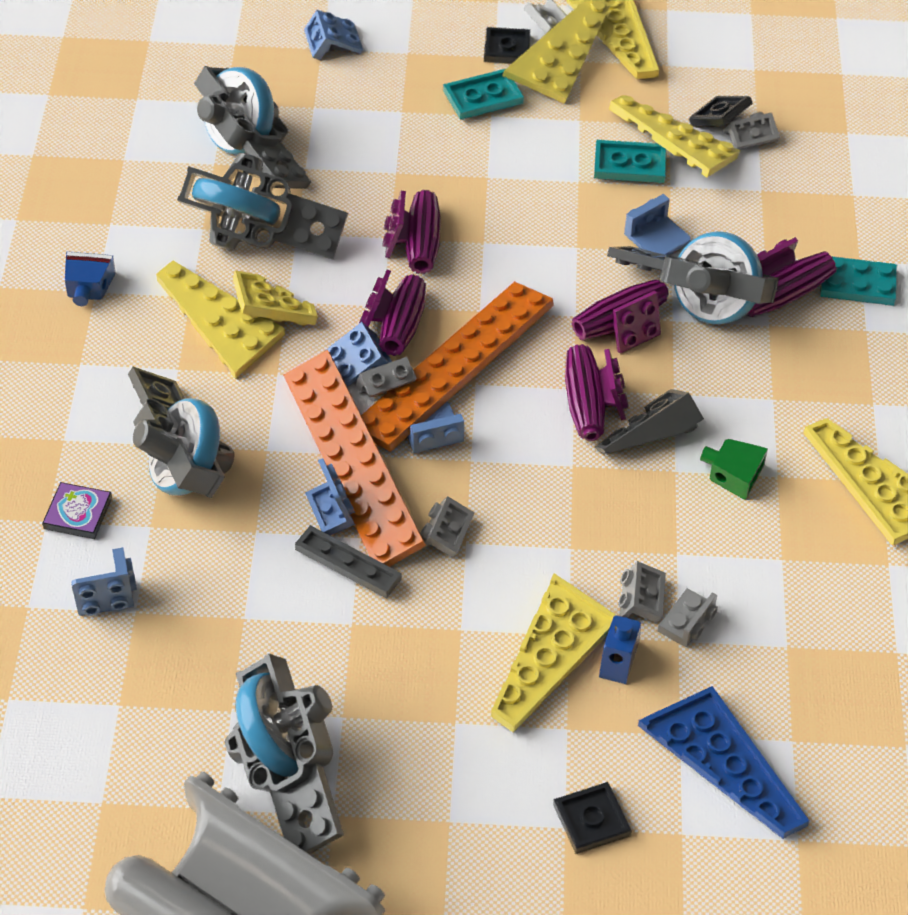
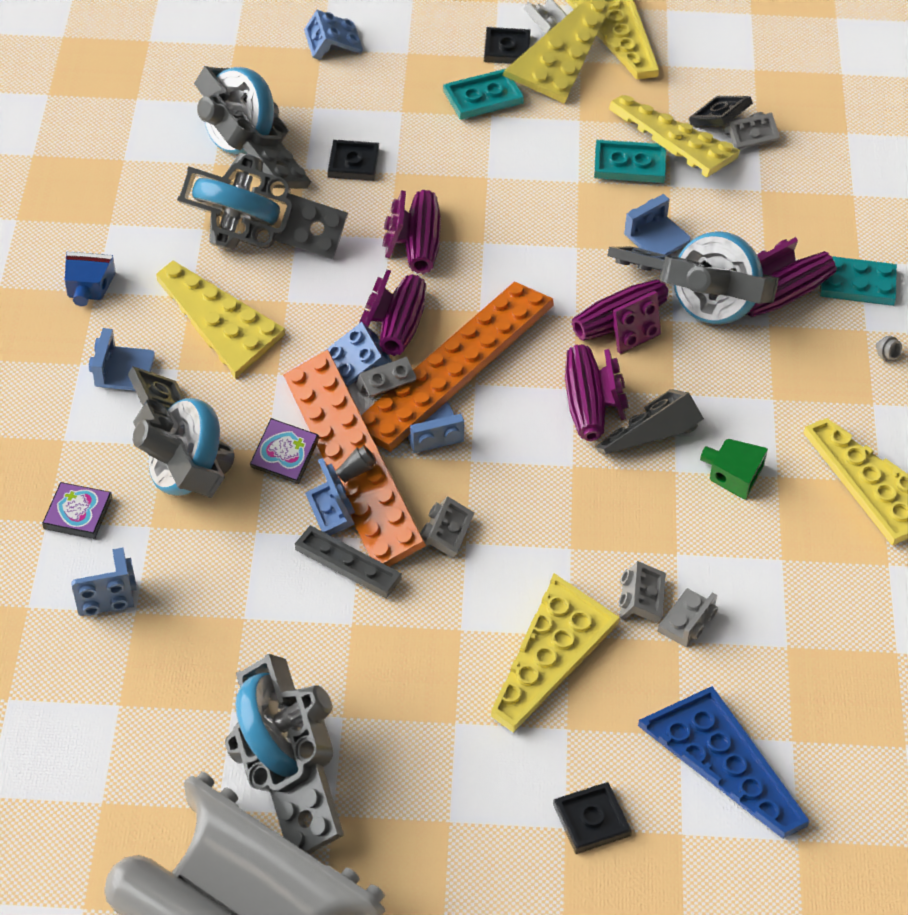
(113, 363): none -> medium blue bracket
(276, 303): light yellow plate -> none
(284, 451): none -> tile
(353, 160): none -> black tile
(357, 463): none -> dark grey cone
(622, 640): blue torso -> none
(889, 348): none -> light grey plate

